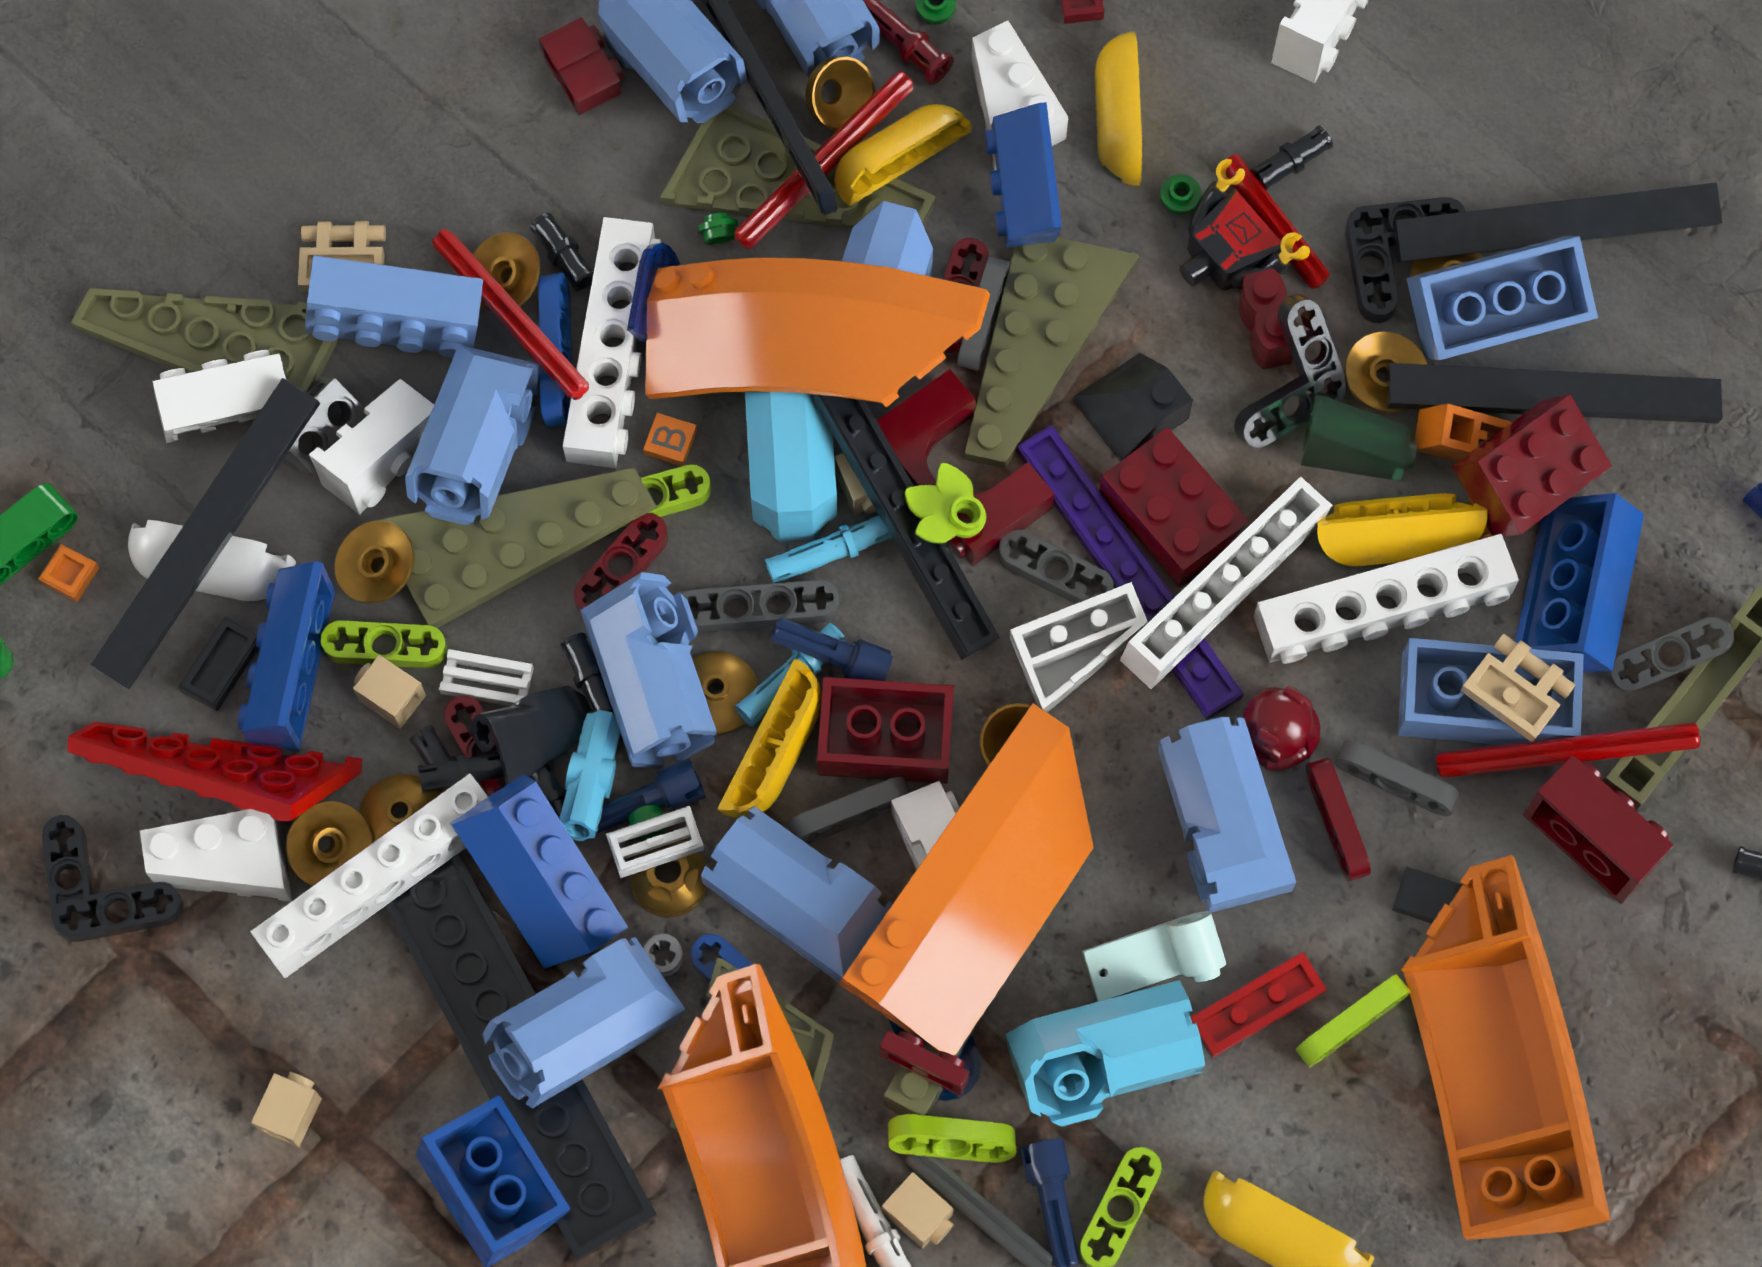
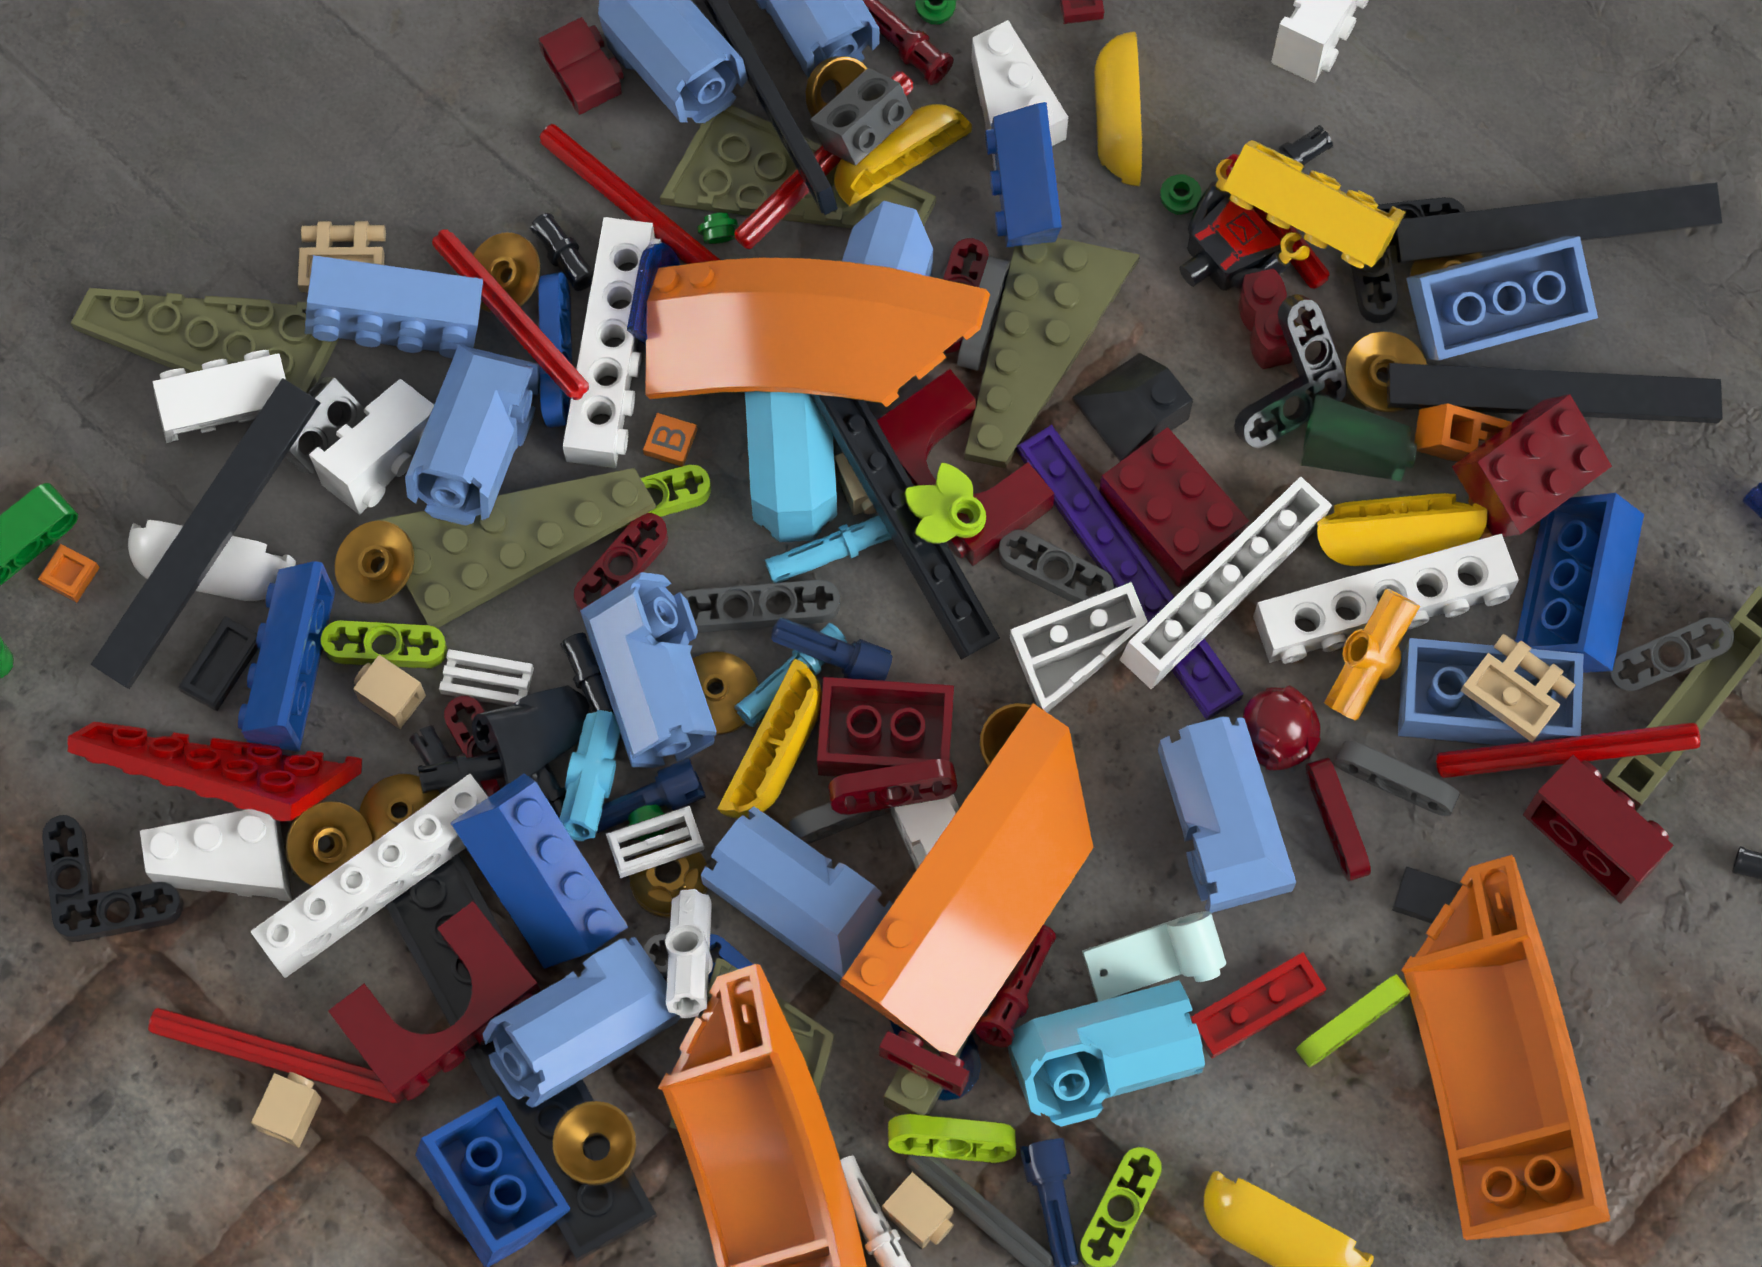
(268, 1053): none -> red axle
(409, 1059): none -> dark red arch
(591, 1120): none -> pearl gold piece
(623, 195): none -> red axle
(689, 953): none -> white piece
(862, 116): none -> dark grey brick
(914, 782): none -> dark red beam
(1011, 999): none -> dark red pin
(1312, 204): none -> yellow wedge
(1371, 654): none -> light orange piece

